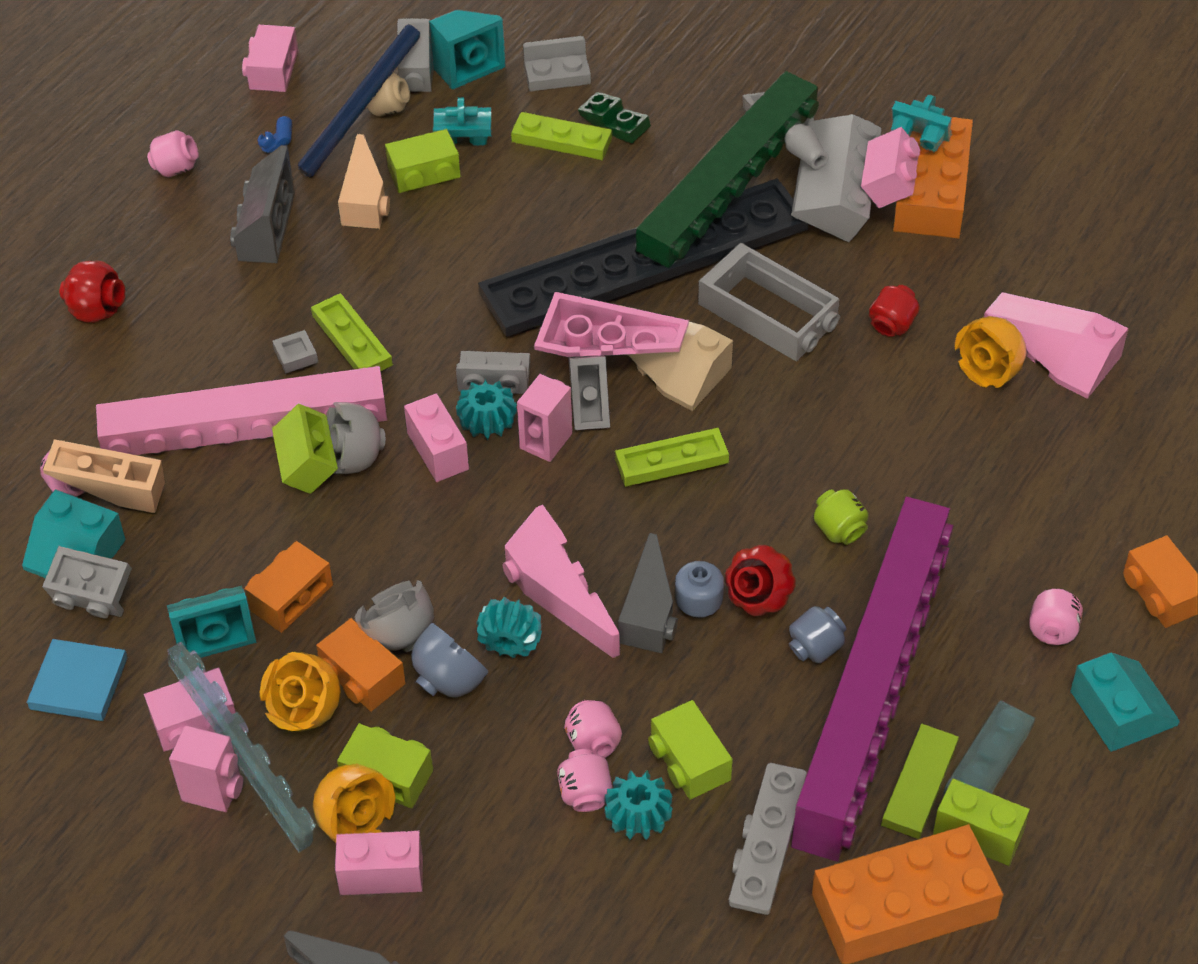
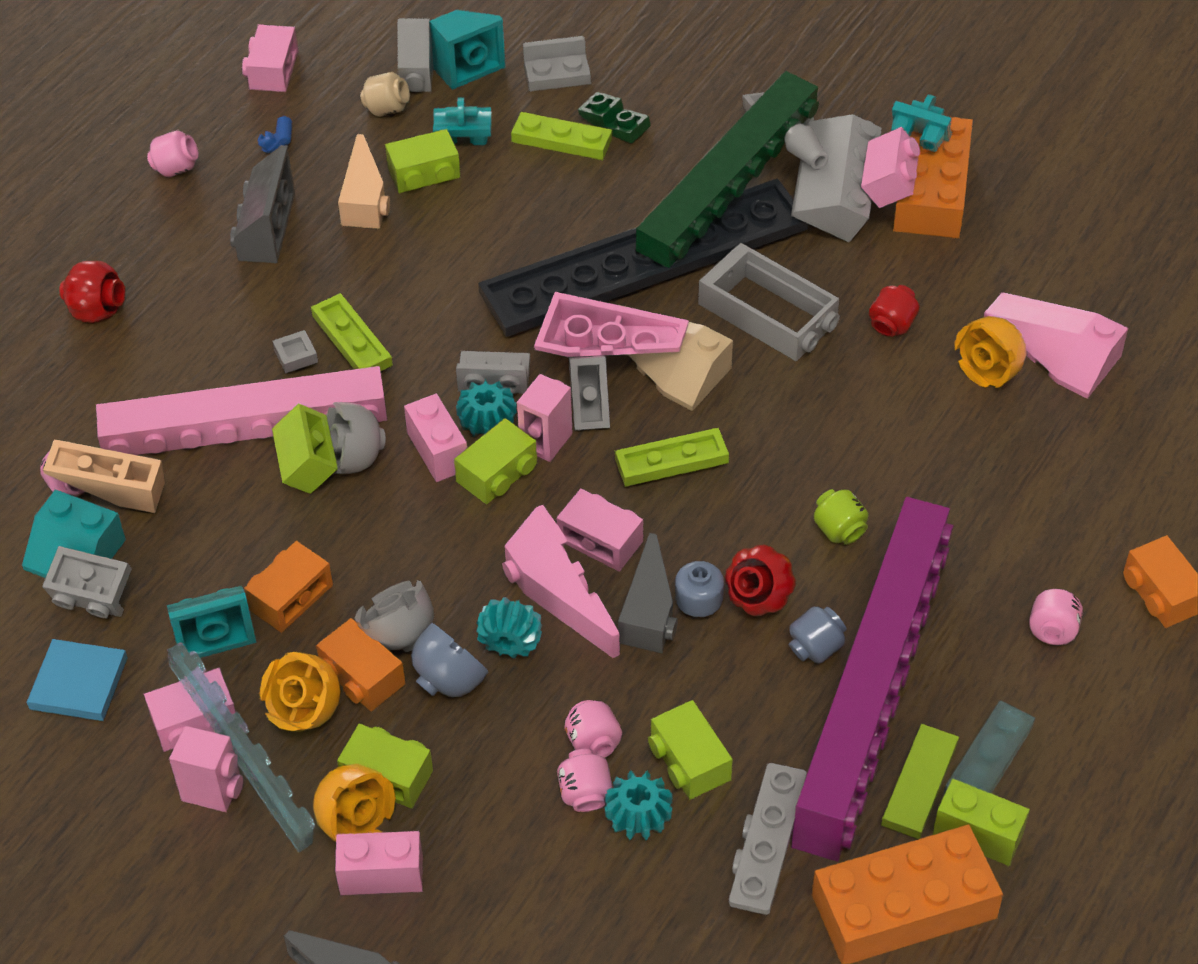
(358, 100): dark blue axle -> none
(496, 461): none -> lime brick
(601, 529): none -> bright pink brick
(1121, 700): teal slope -> none

